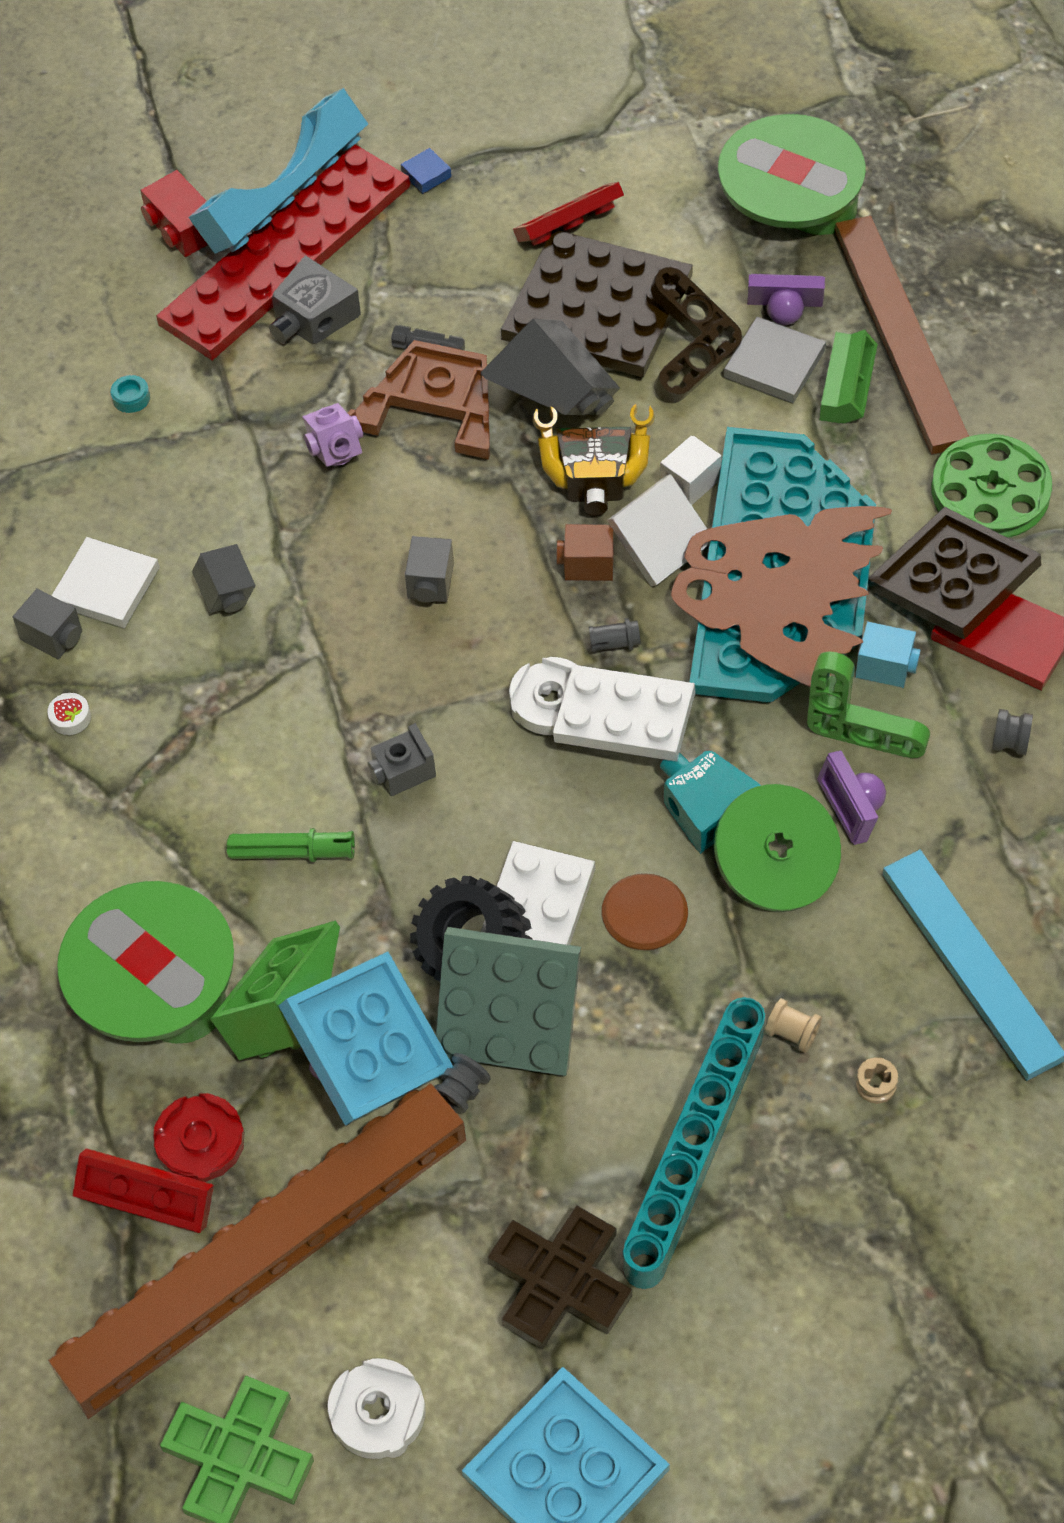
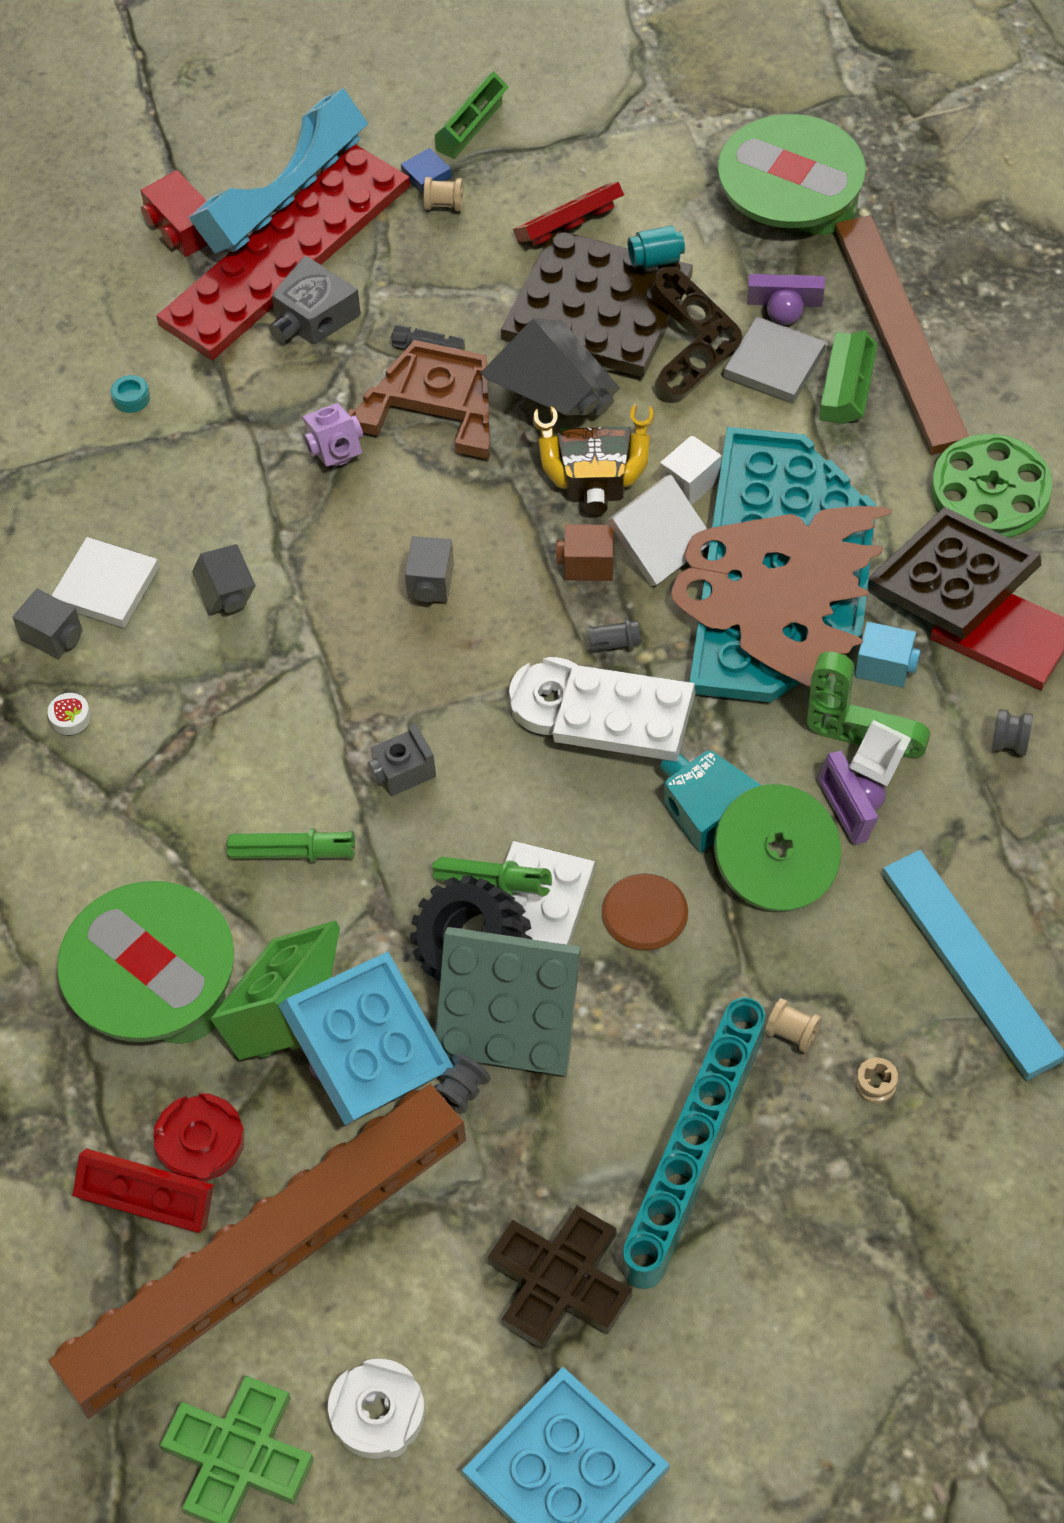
(443, 194): none -> tan bush
(489, 89): none -> bright green piece
(506, 876): none -> bright green axle
(656, 247): none -> teal brick
(880, 753): none -> white panel

